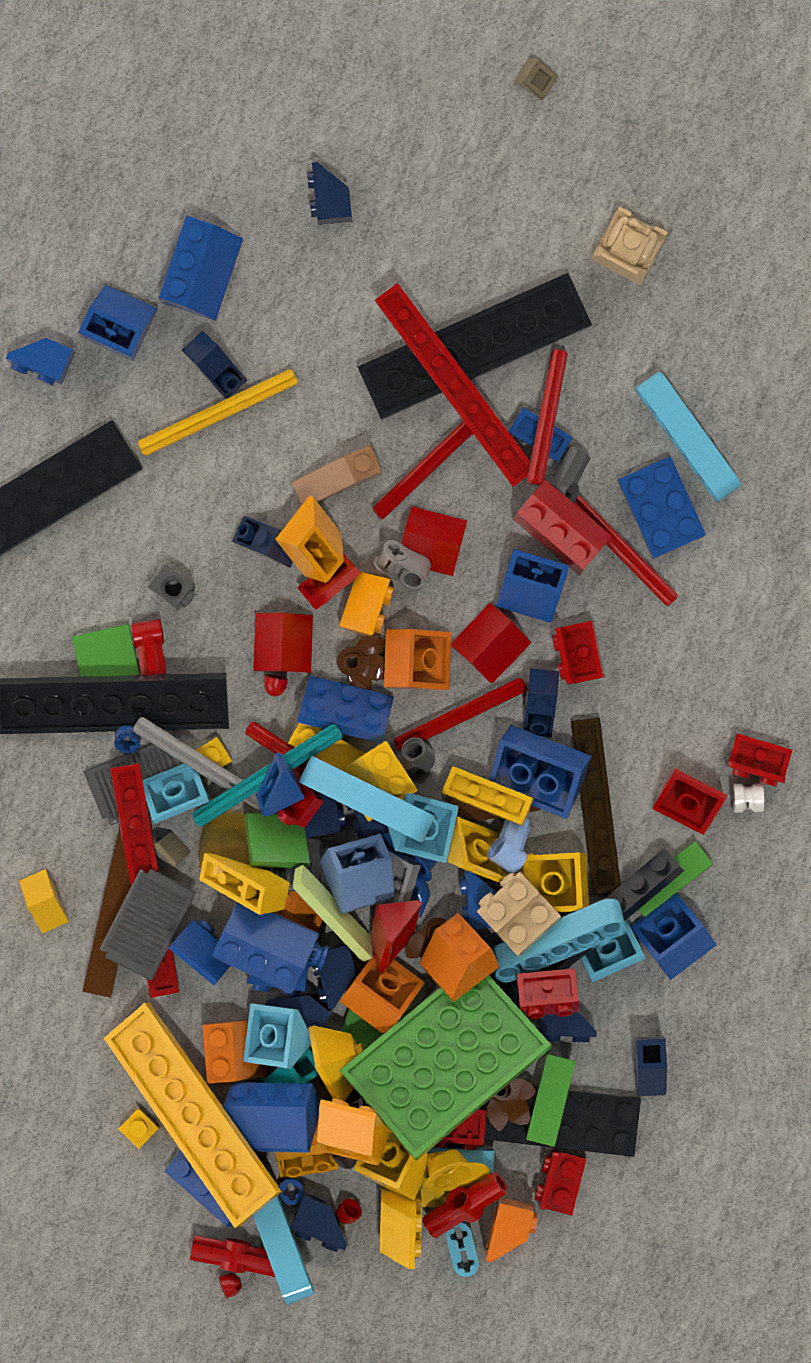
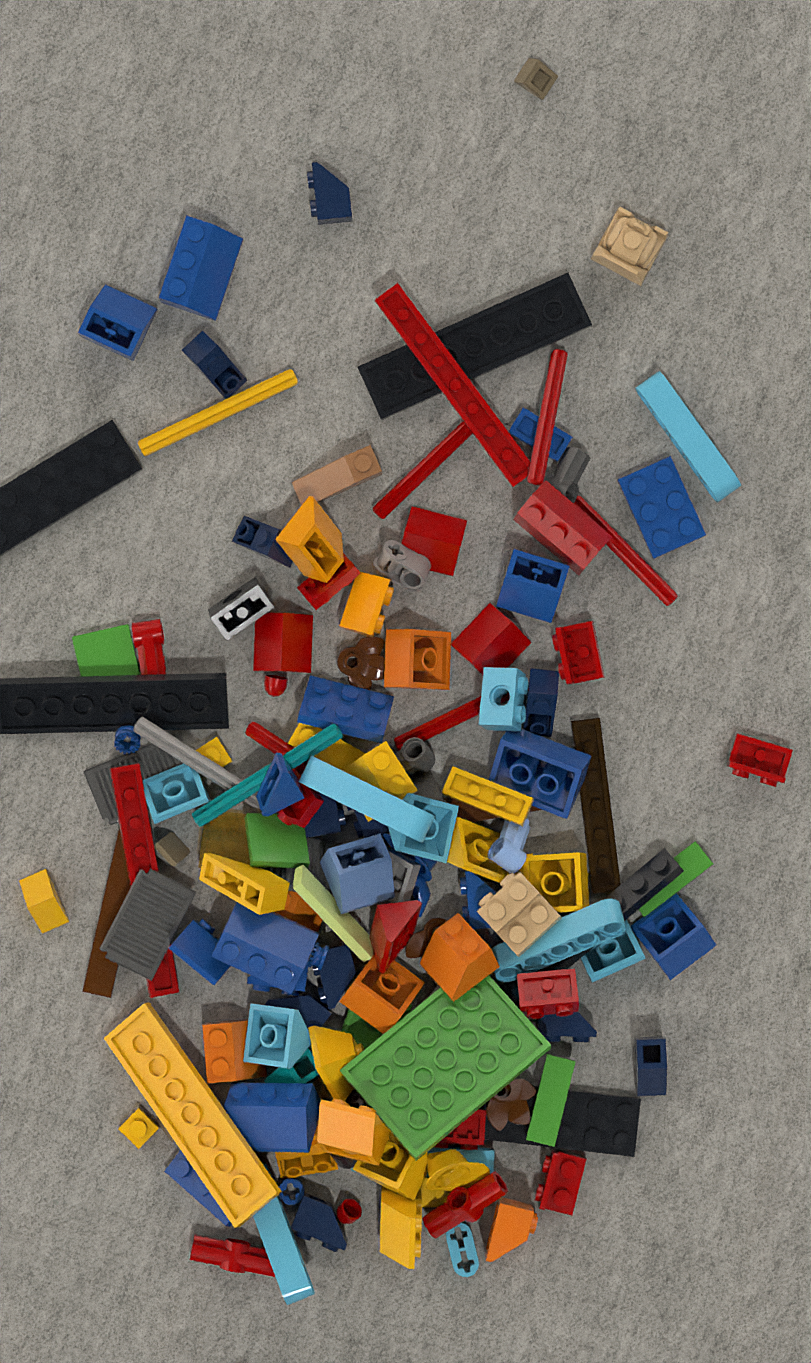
(44, 358): blue slope -> none
(160, 584): dark grey brick -> none
(230, 1284): red hinge -> none
(241, 608): none -> black brick
(495, 685): none -> medium azure brick
(689, 801): red slope -> none
(748, 798): white wheel -> none

